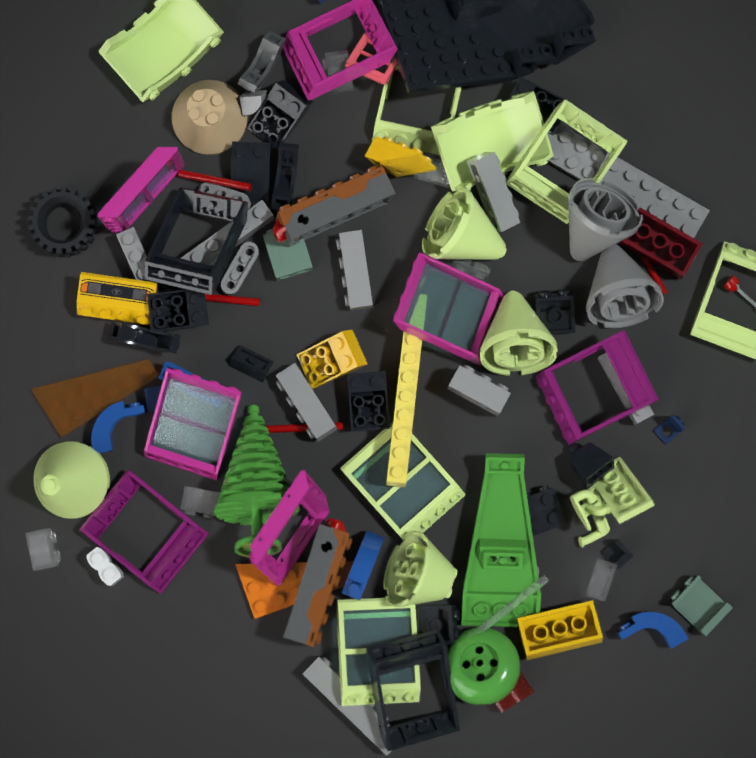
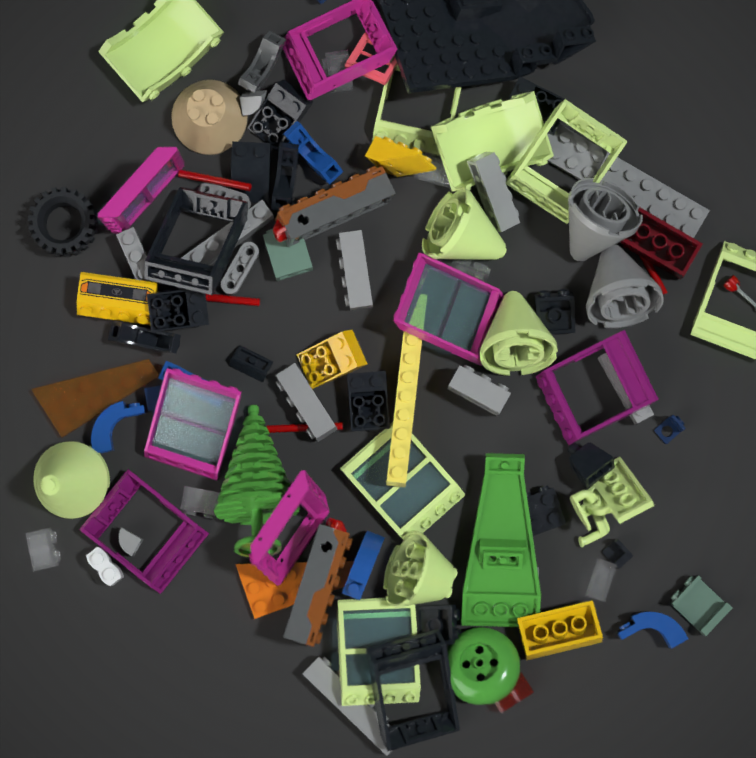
(129, 542): none -> light grey brick
(312, 153): none -> blue arch
(510, 606): clear bar -> none

